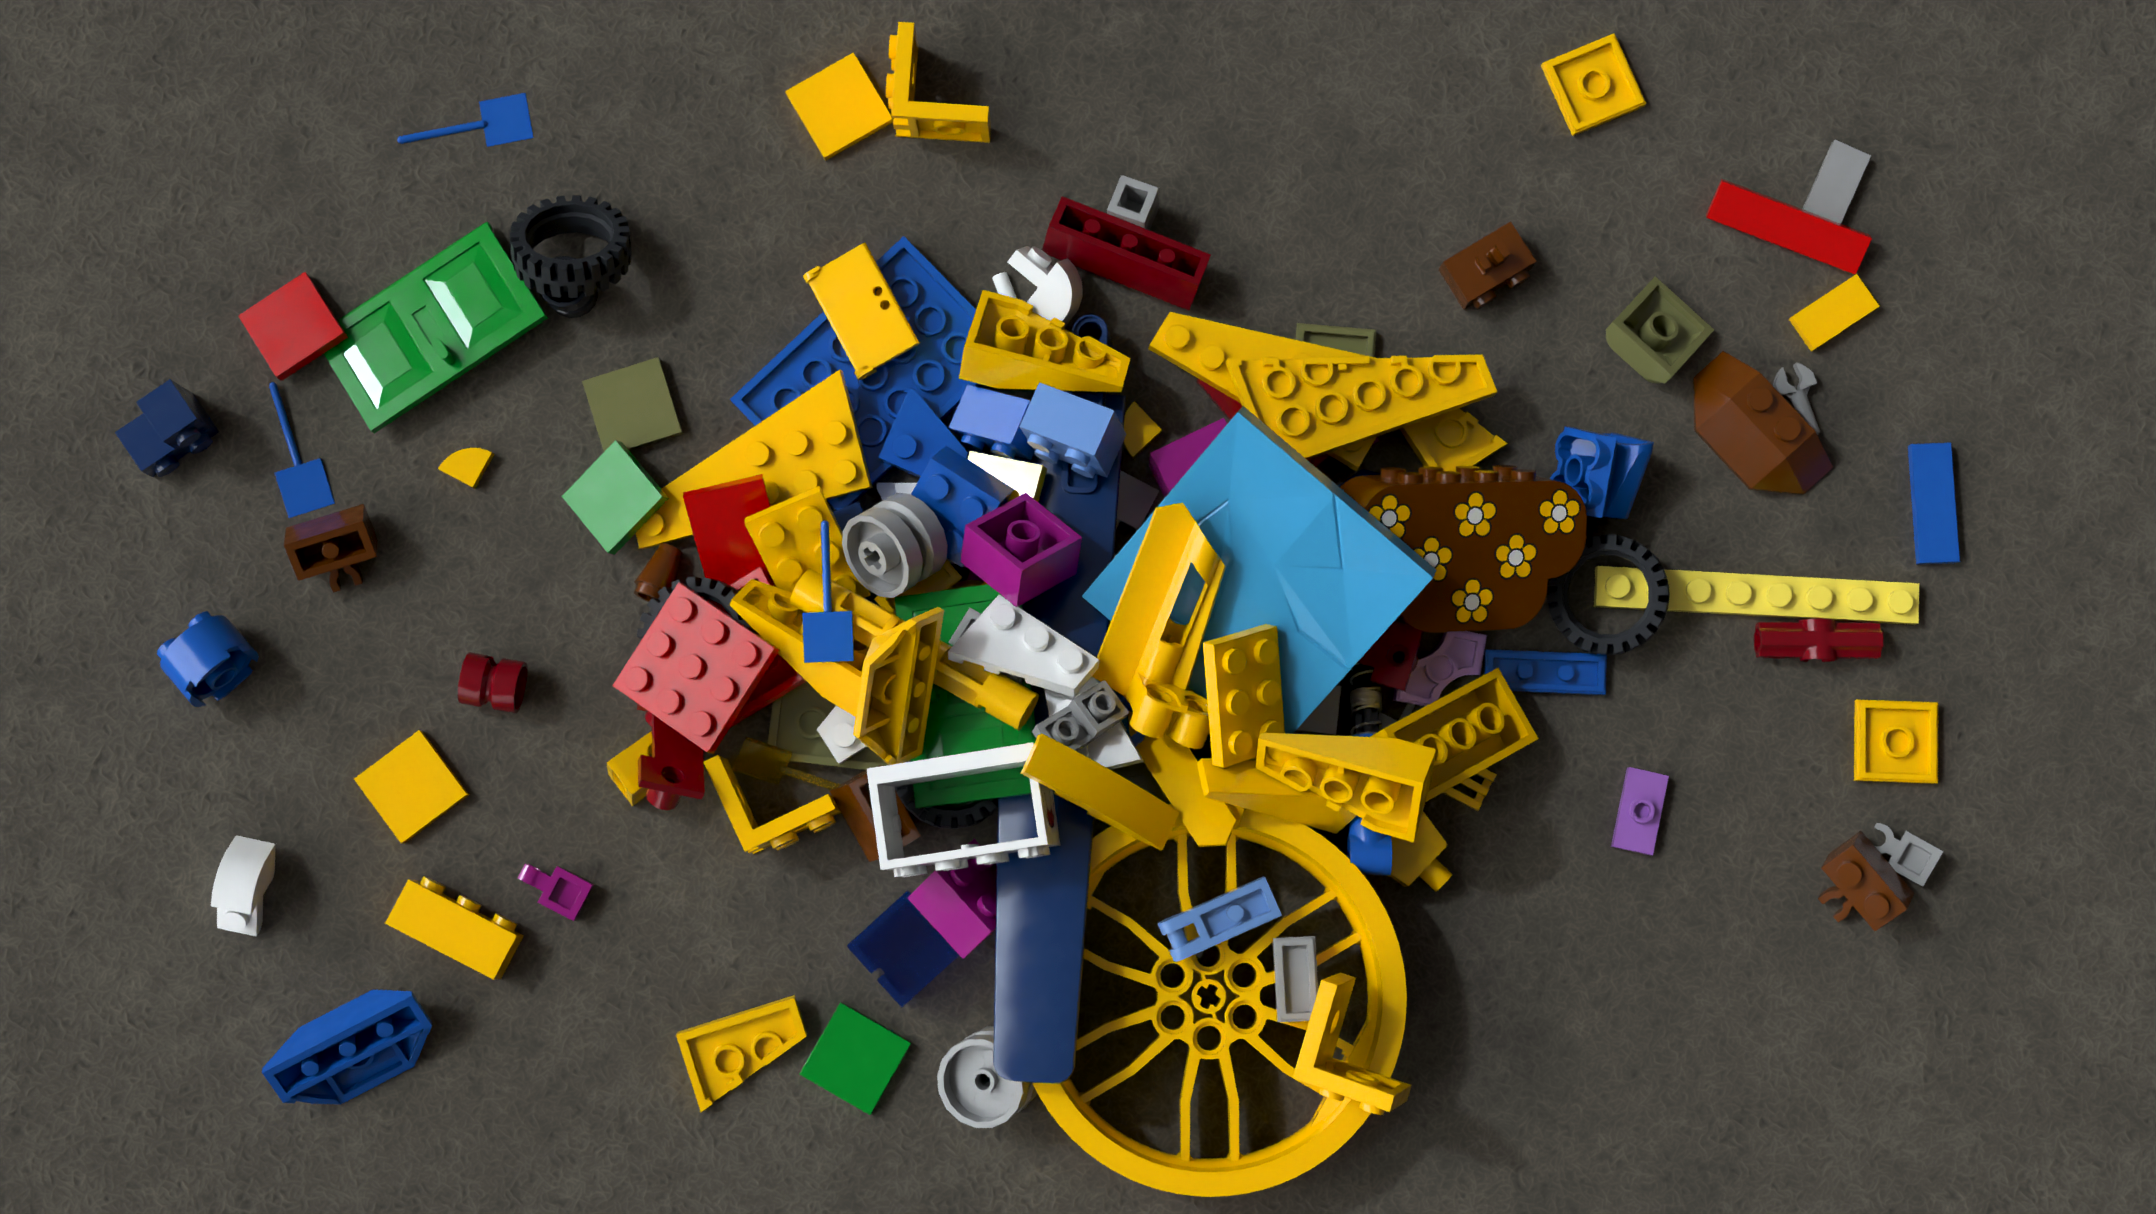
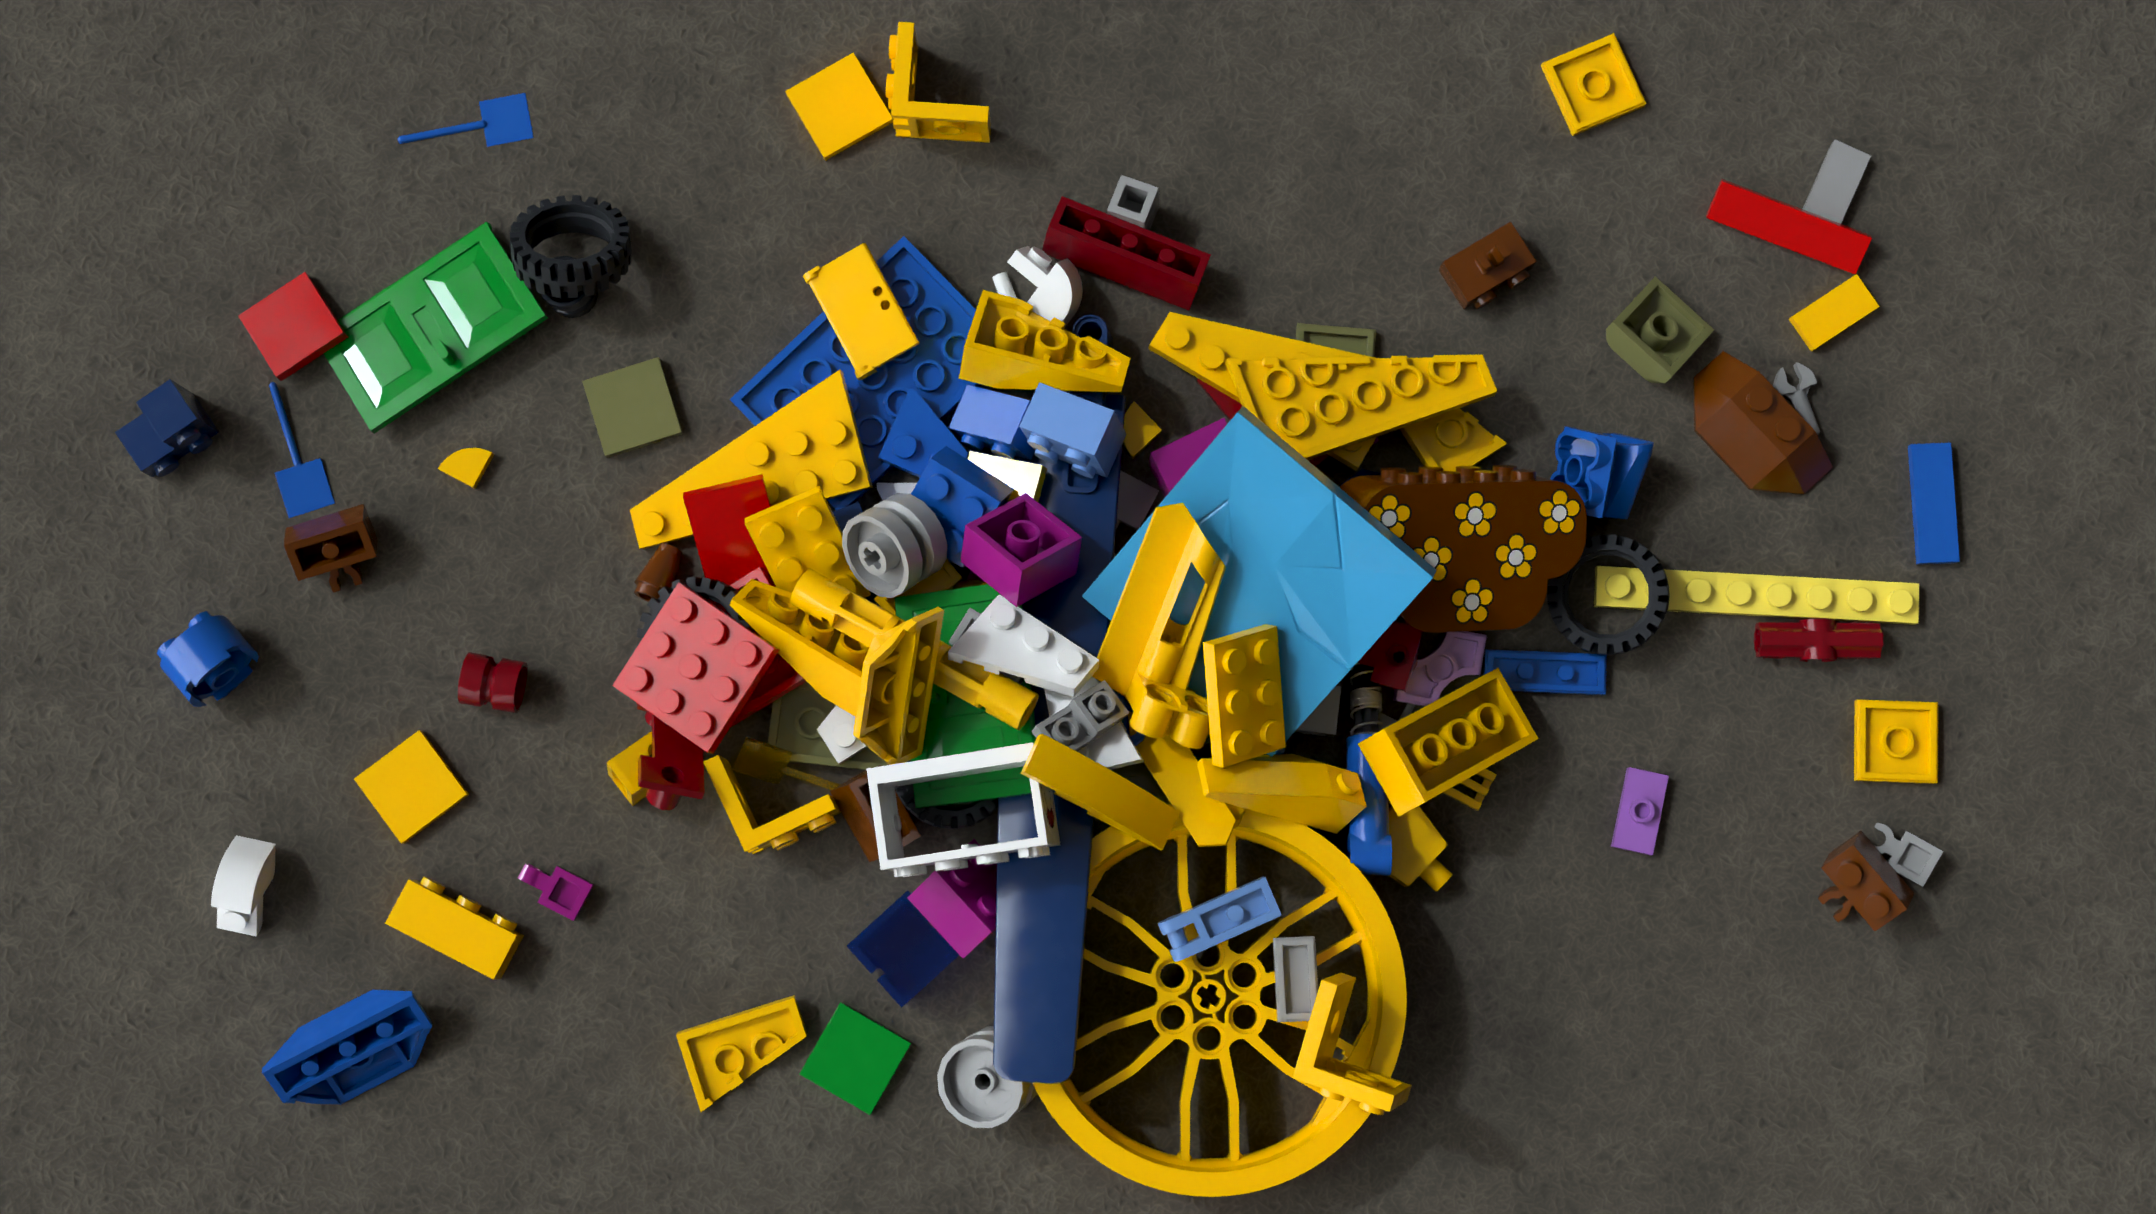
(615, 497): tile -> none
(827, 633): blue piece -> none
(1368, 776): yellow wedge -> none

